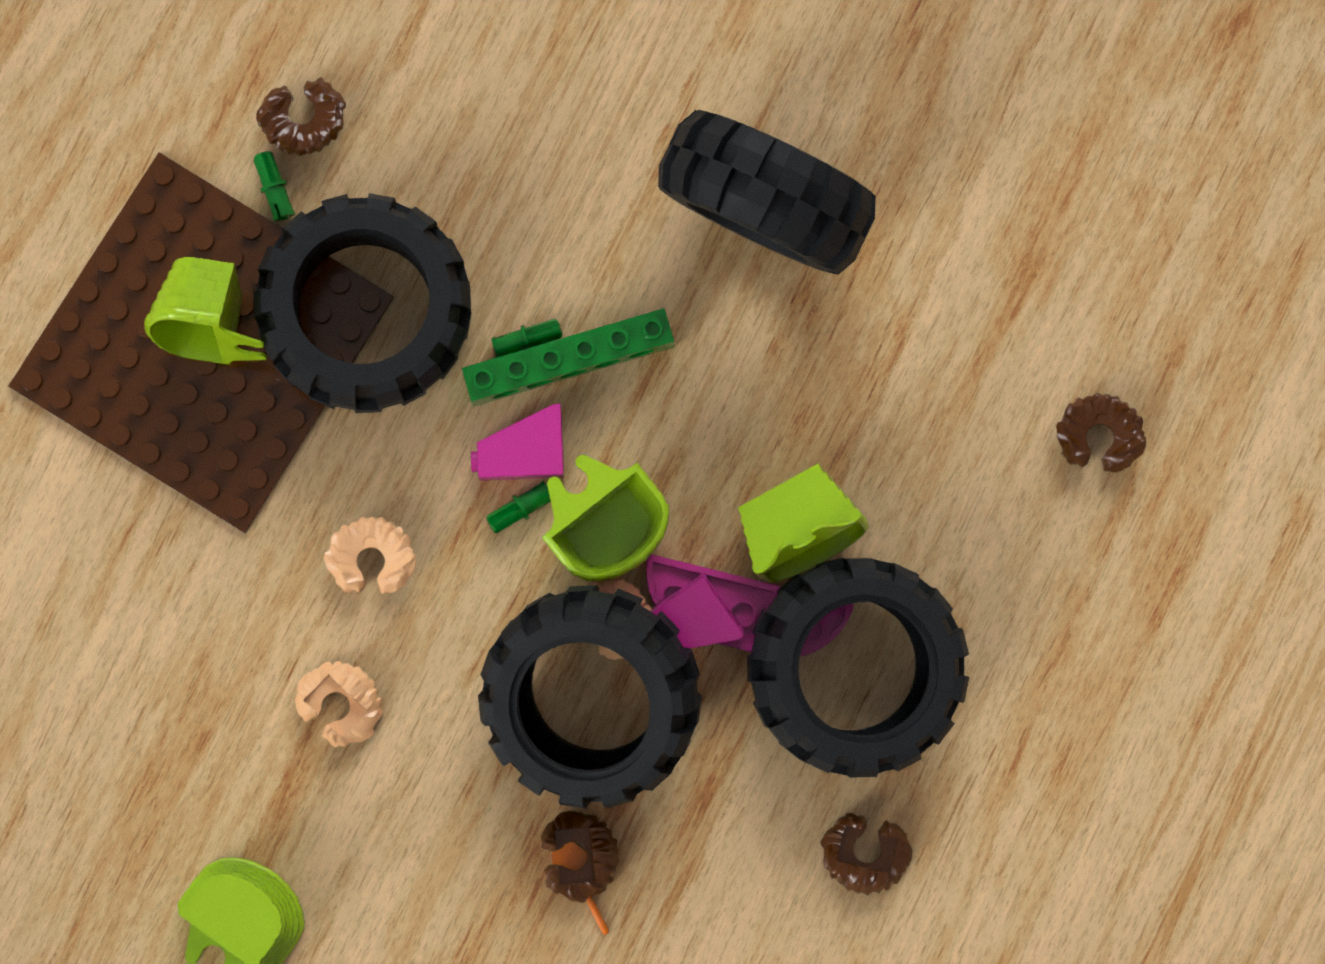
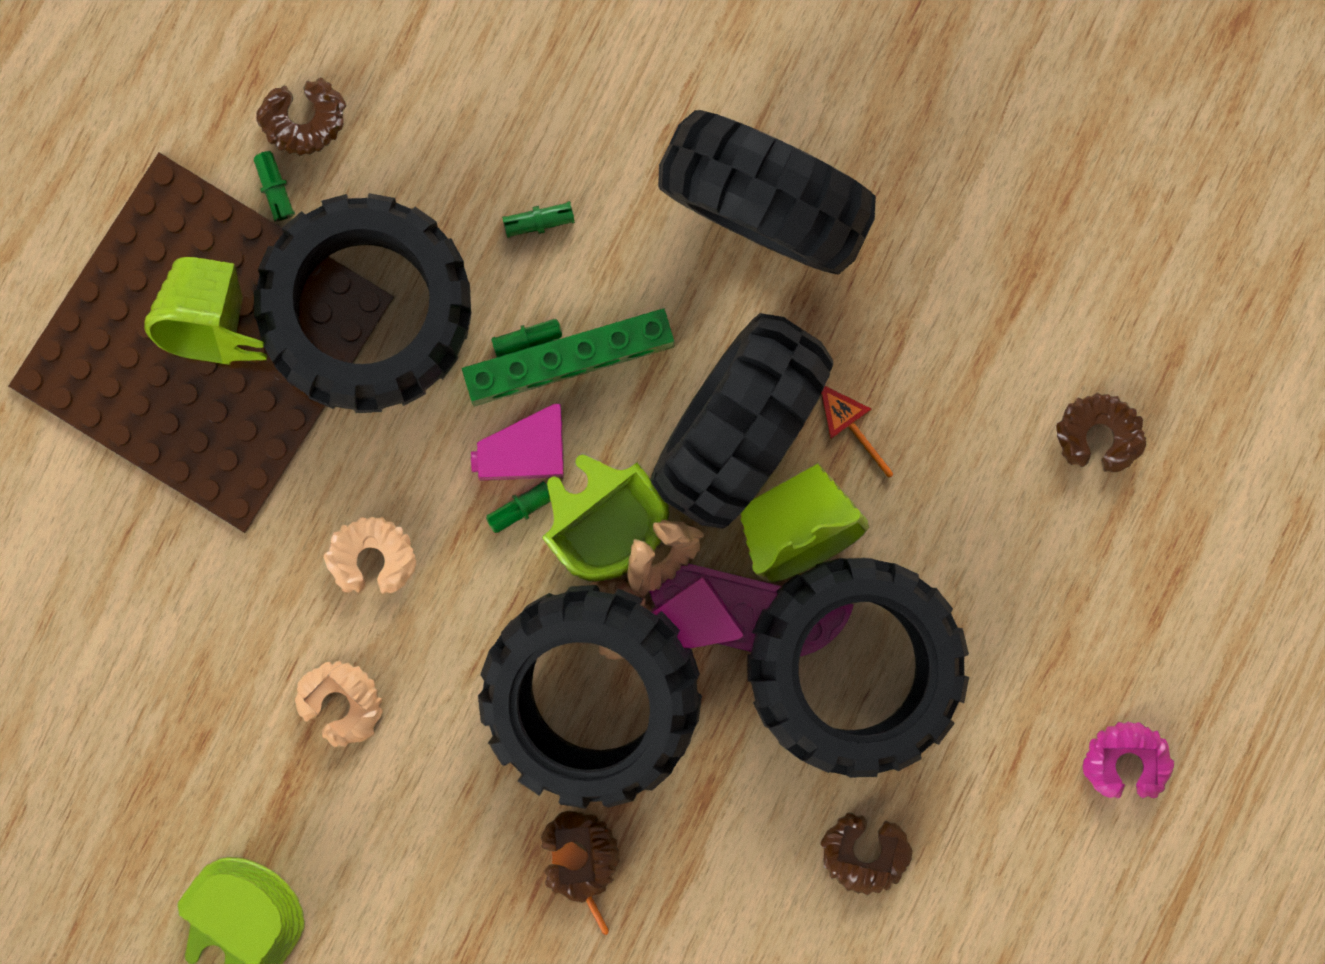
(538, 219): none -> green pin
(652, 568): none -> light nougat piece
(742, 421): none -> black tyre
(842, 413): none -> piece
(1132, 738): none -> dark pink piece

